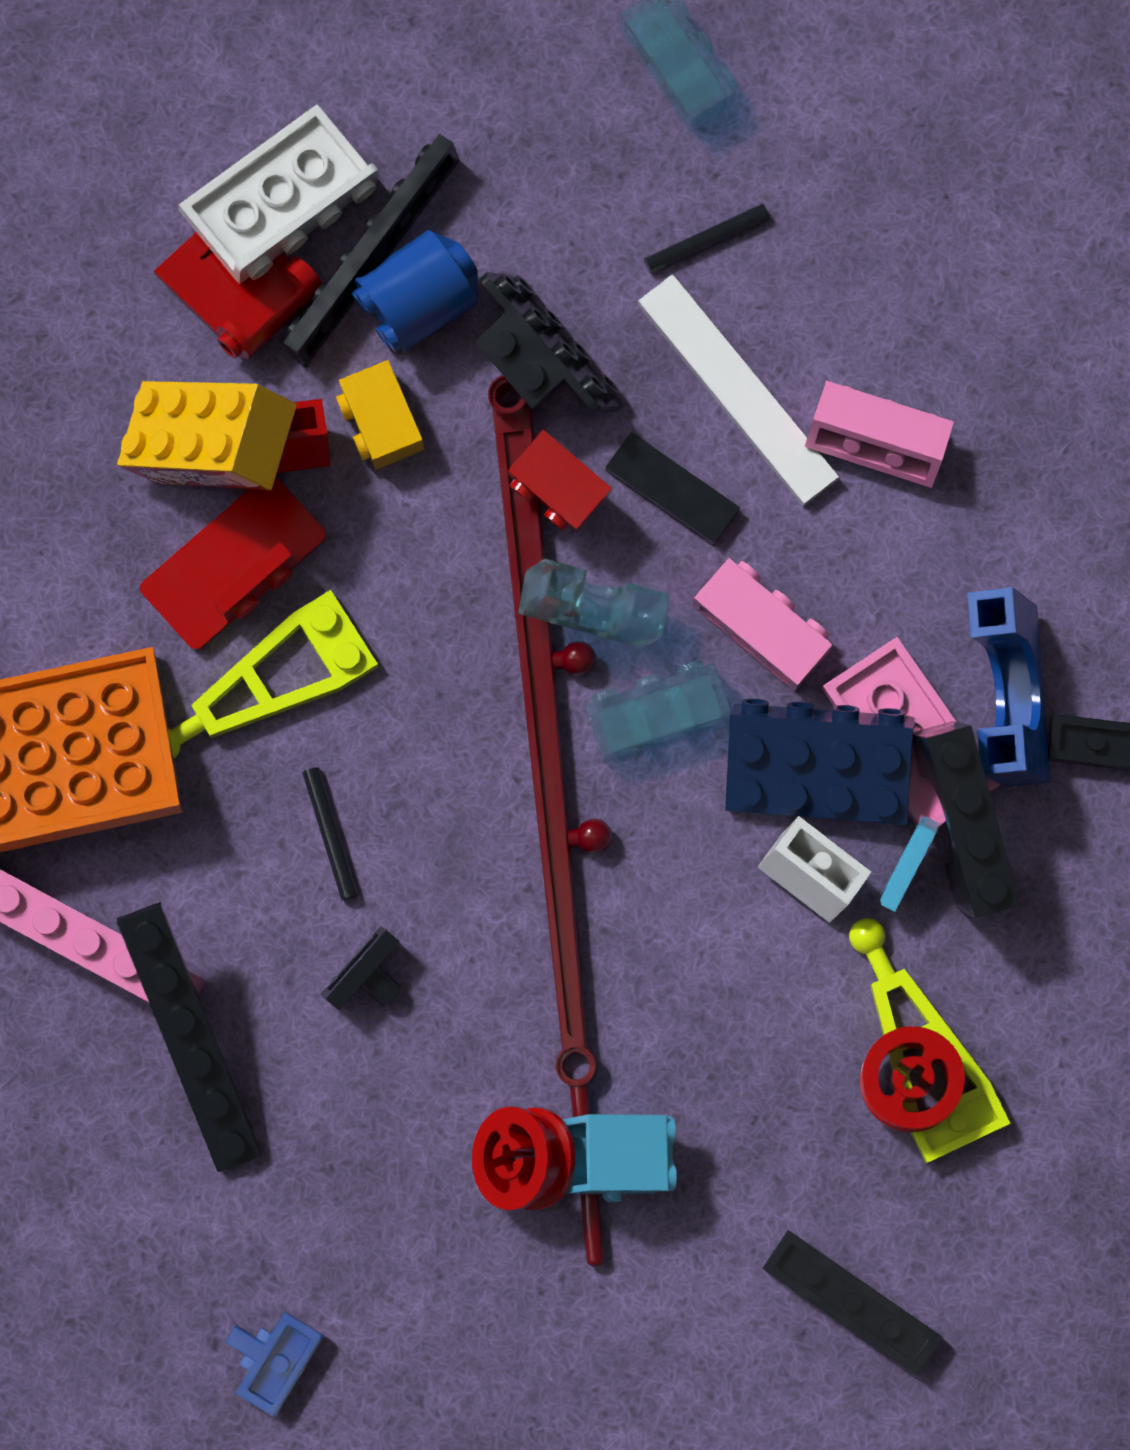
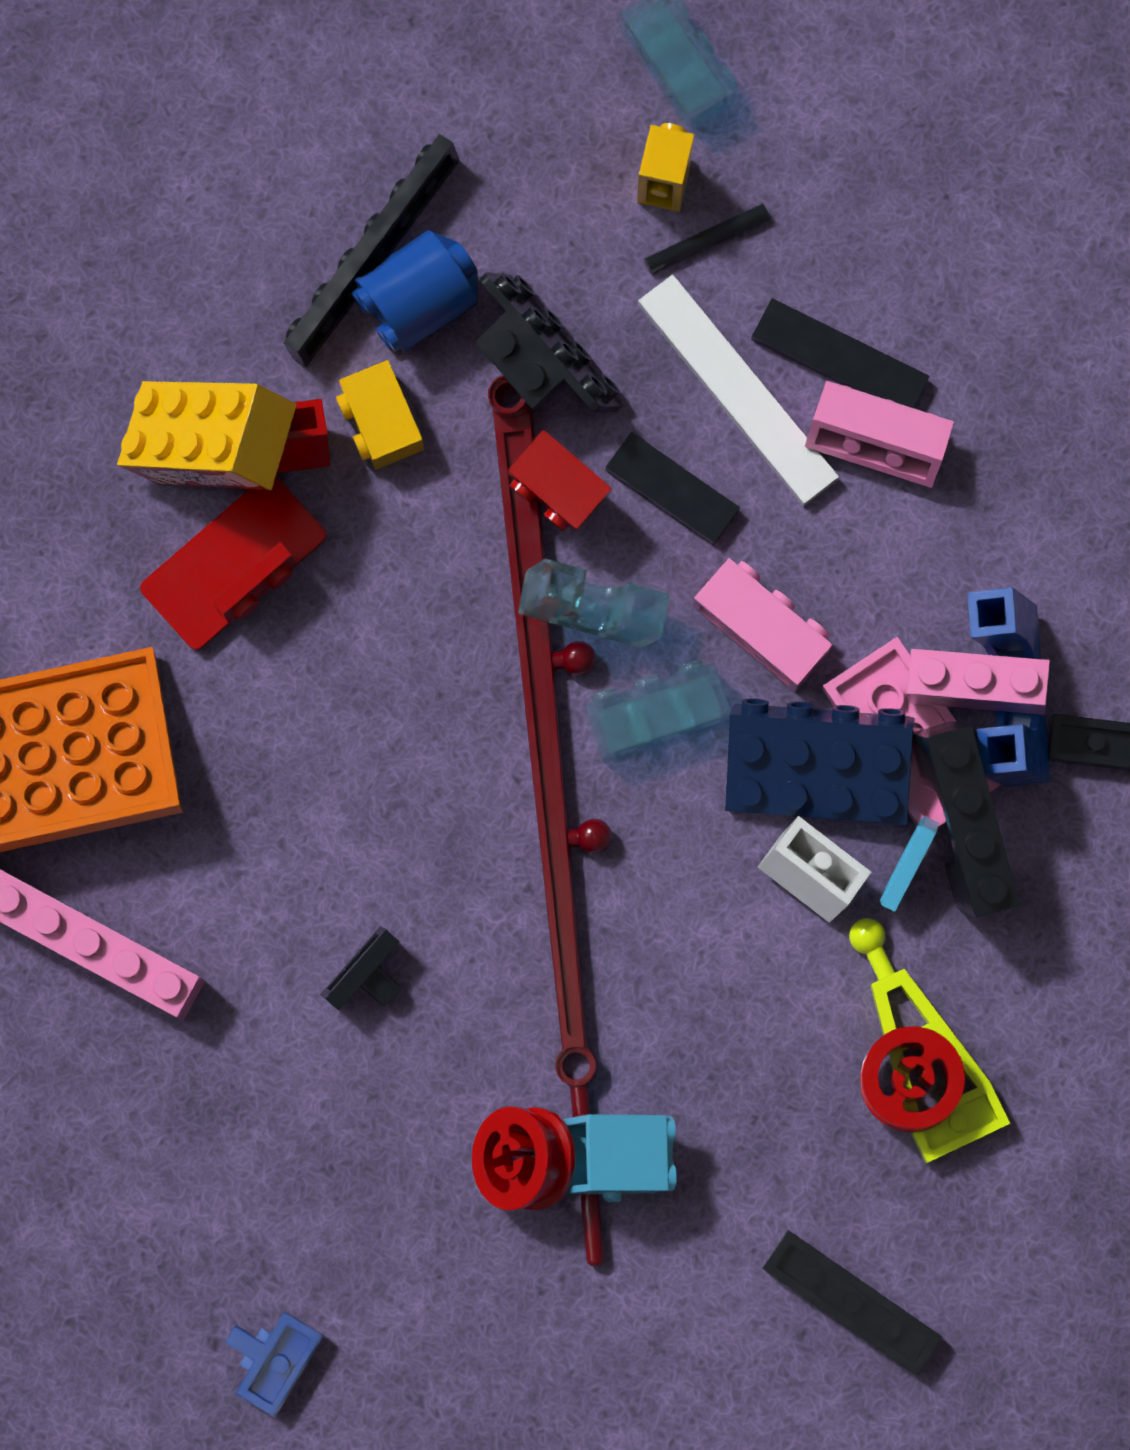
(188, 1036): black plate -> none
(238, 313): red door -> none
(279, 195): white bracket -> none
(330, 834): black bar -> none
(332, 639): neon yellow plate -> none
(665, 166): none -> yellow brick
(837, 355): none -> black tile
(978, 681): none -> bright pink brick

